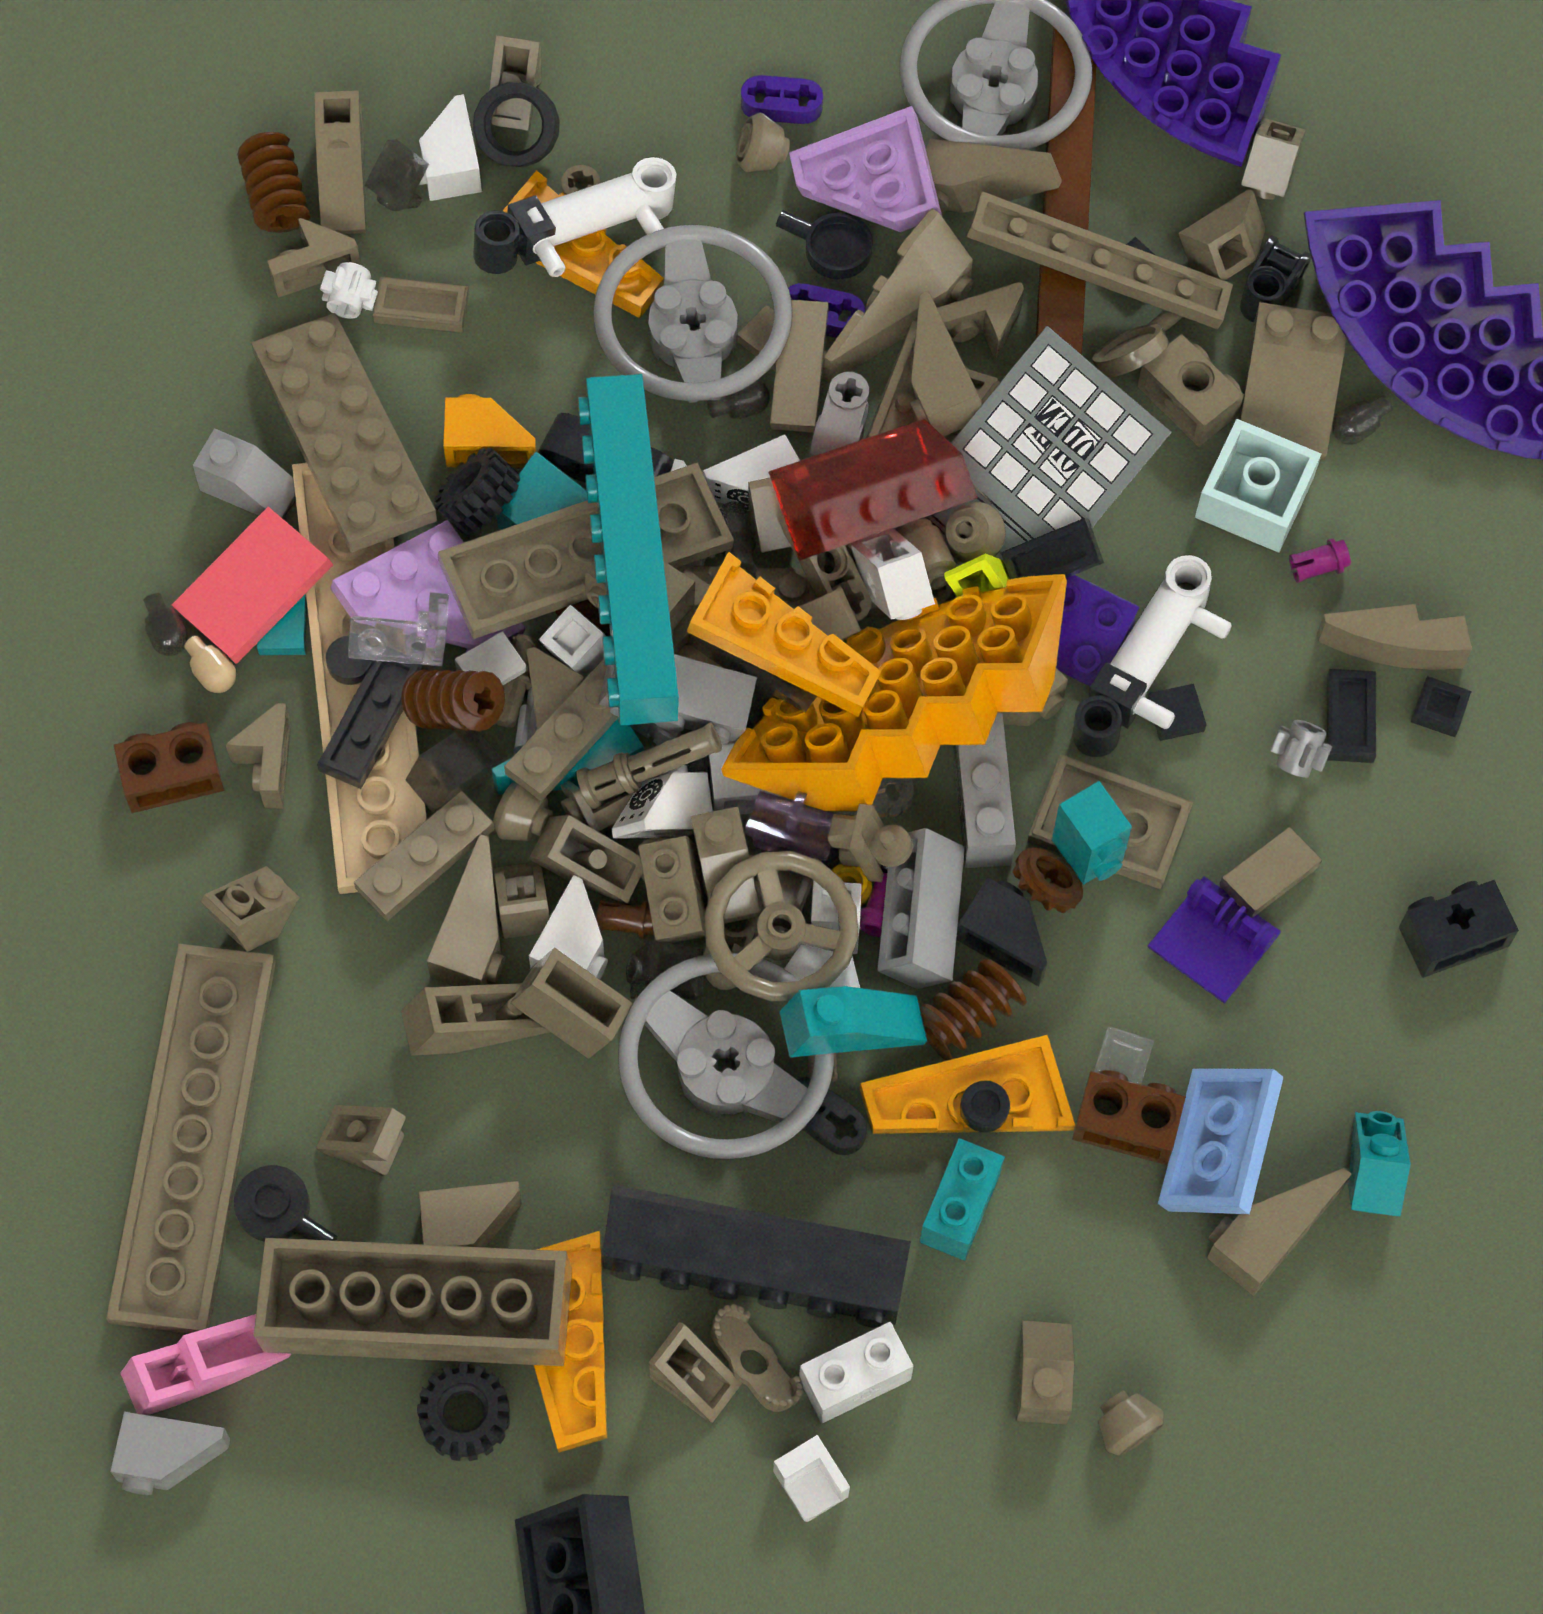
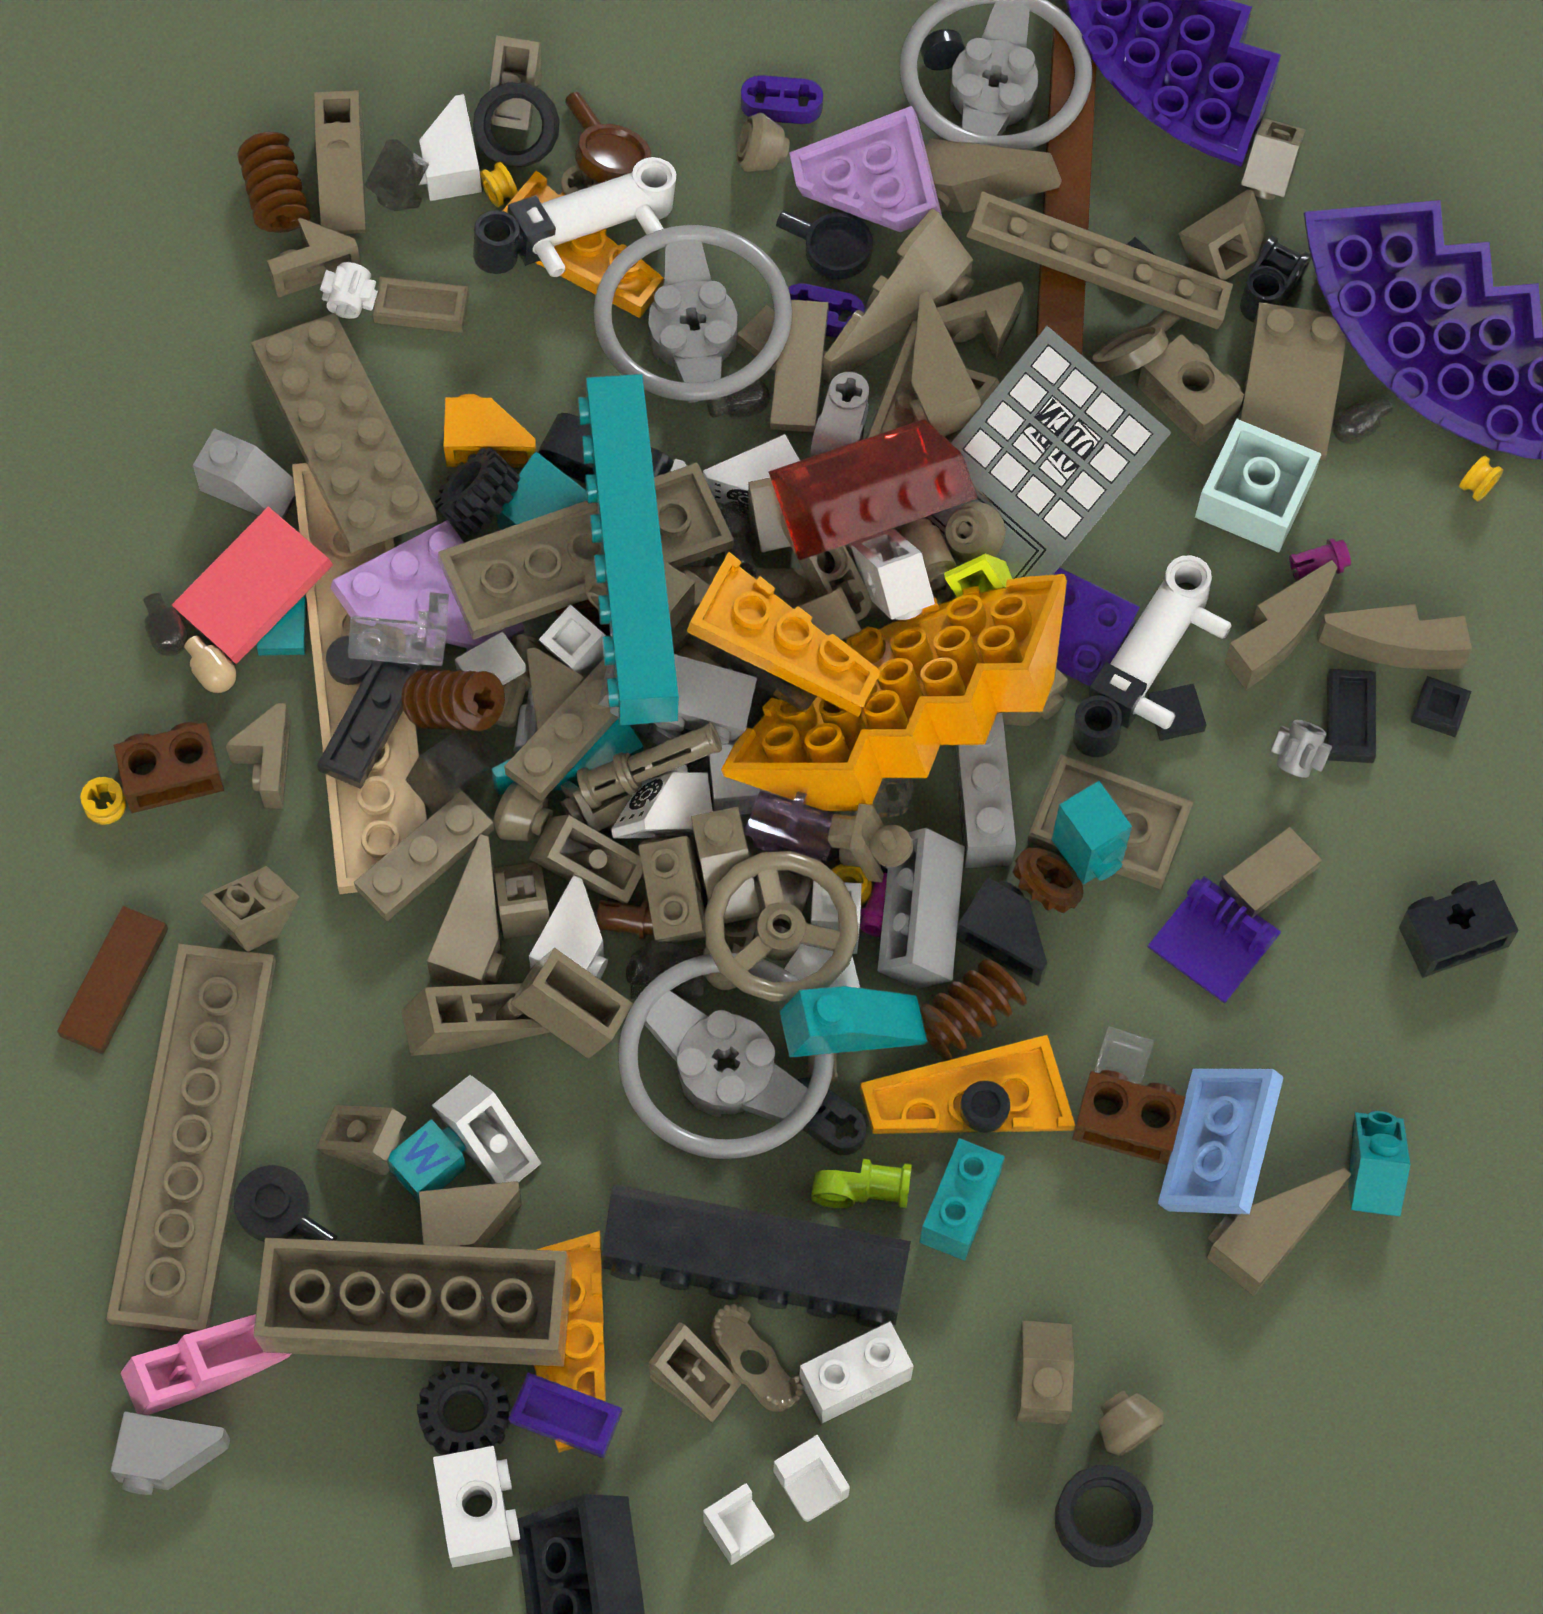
(92, 790): none -> yellow bush
(112, 980): none -> reddish brown tile
(428, 1159): none -> teal brick
(459, 1479): none -> white brick
(487, 1131): none -> white slope
(498, 184): none -> yellow bush
(565, 1415): none -> dark purple tile
(605, 149): none -> reddish brown piece
(737, 1524): none -> white panel
(874, 1182): none -> lime connector
(941, 49): none -> black tile
(1057, 552): black tile -> none
(1139, 1500): none -> black tyre
(1279, 626): none -> dark tan slope
(1481, 478): none -> yellow bush

